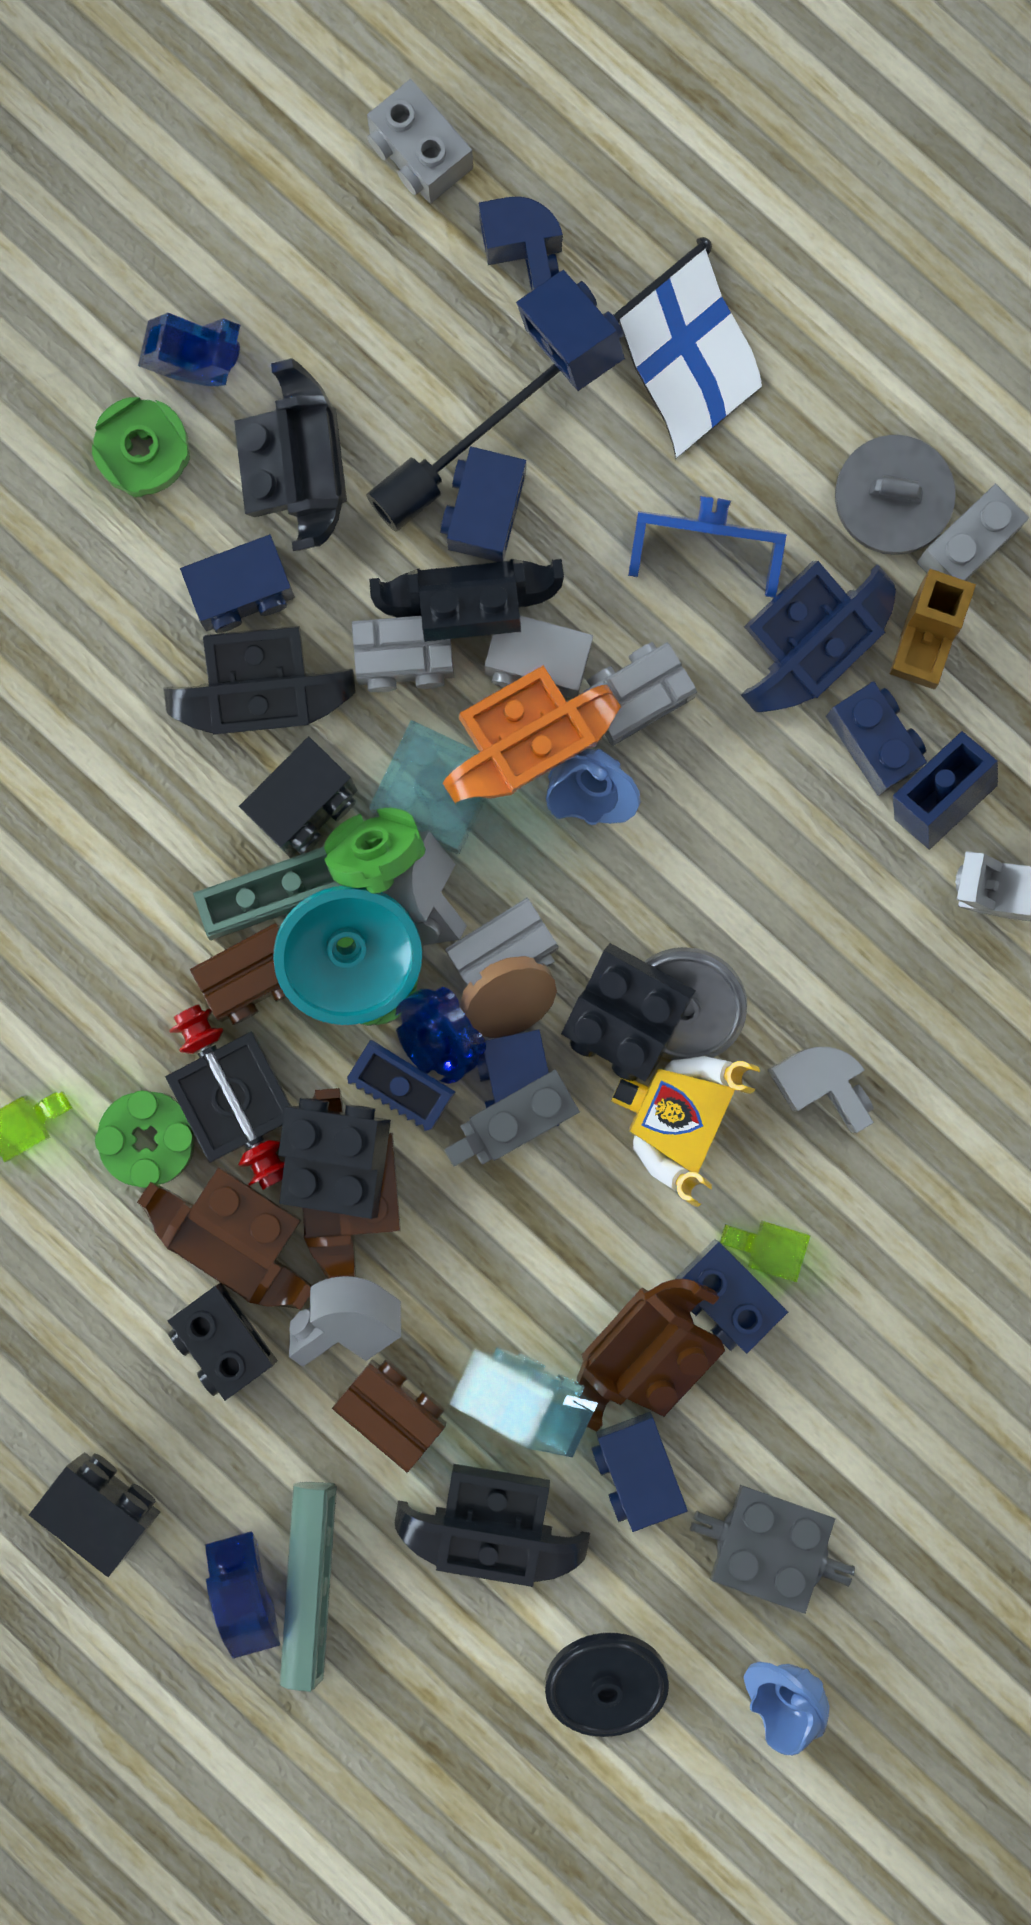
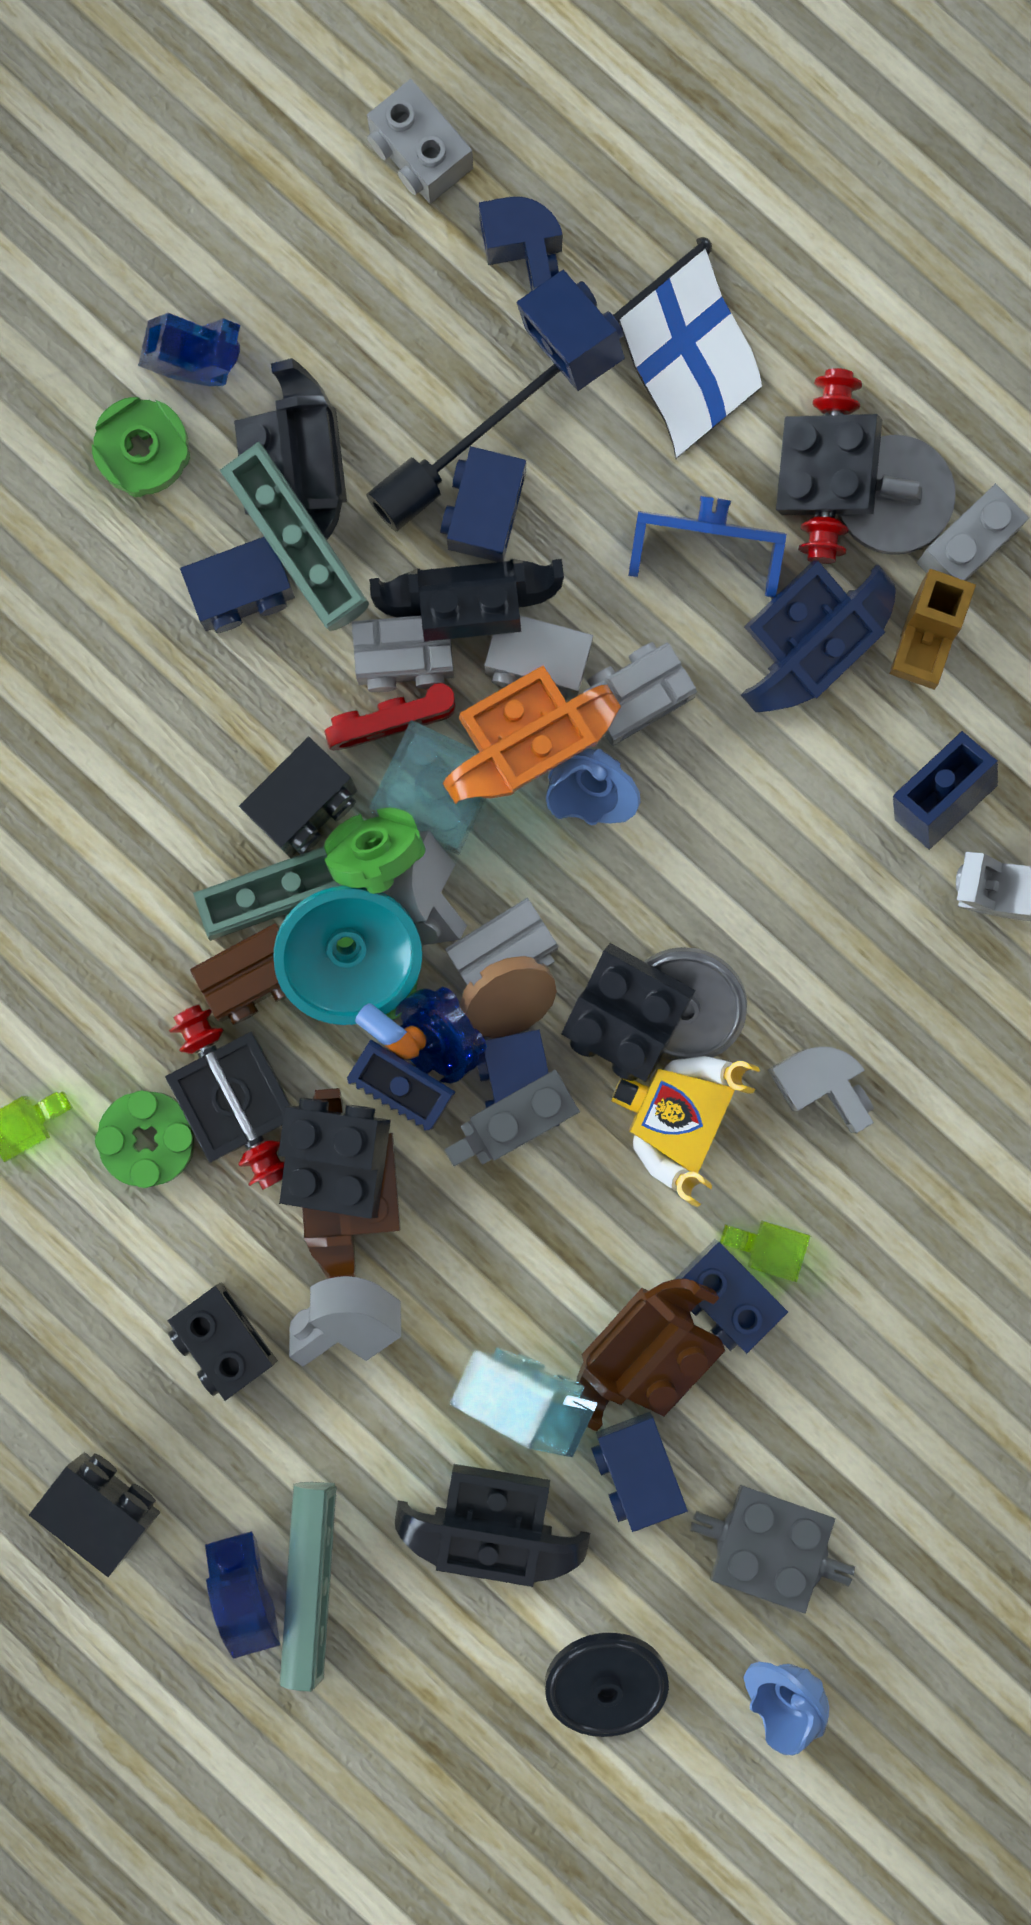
(231, 1237): reddish brown plate -> none
(257, 685): black plate -> none
(295, 538): none -> sand green brick
(391, 718): none -> red plate
(391, 1414): reddish brown brick -> none
(402, 1042): none -> arm
(829, 465): none -> black plate
(877, 737): dark blue brick -> none

